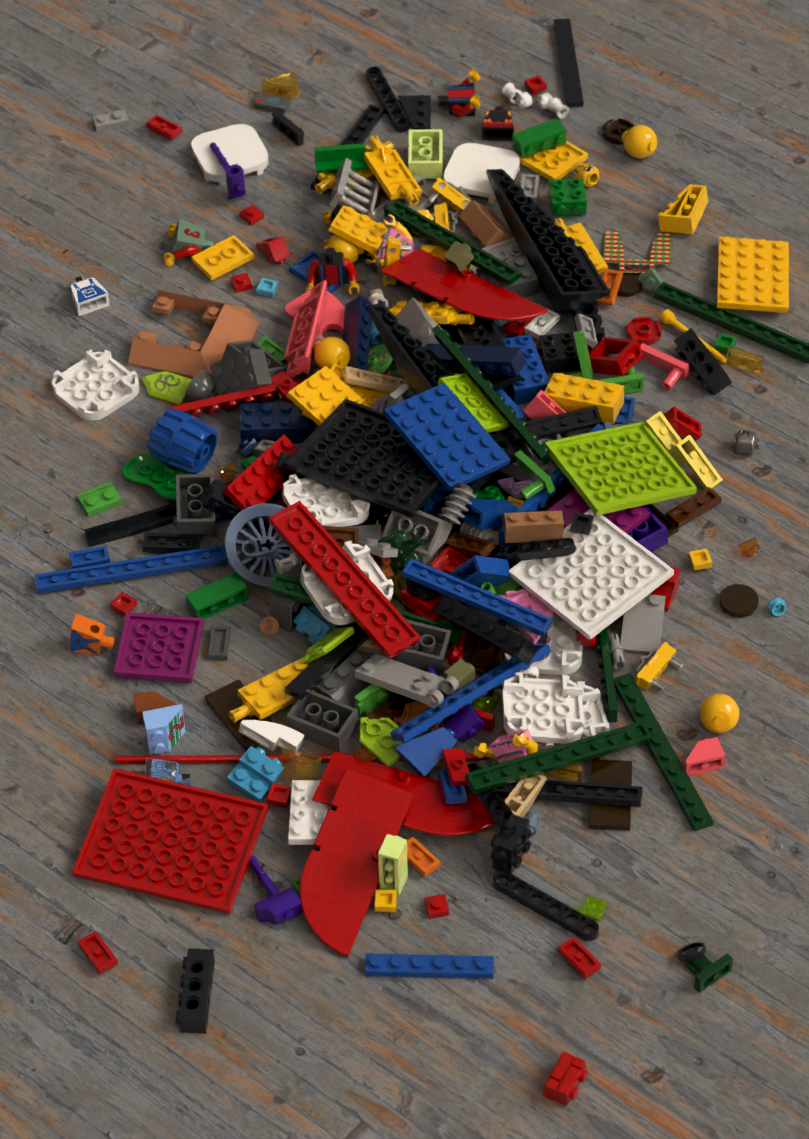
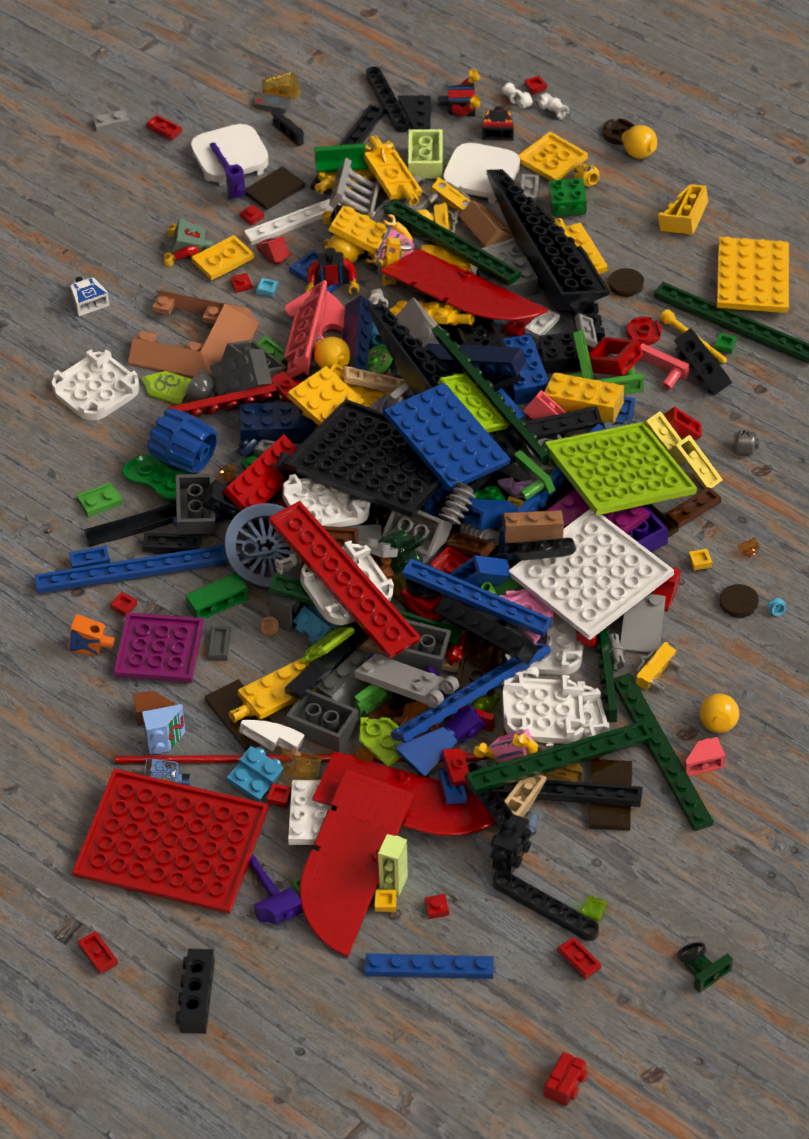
(274, 188): none -> dark brown tile
(287, 223): none -> white tile
(421, 857): orange plate -> none
(458, 256): olive brick -> none
(463, 672): olive brick -> none
(539, 138): green brick -> none
(568, 63): black tile -> none
(582, 523): black plate -> none
(612, 280): orange plate -> none
(615, 254): piece -> none
(650, 279): sand green plate -> none
(745, 360): clear yellow plate -> none

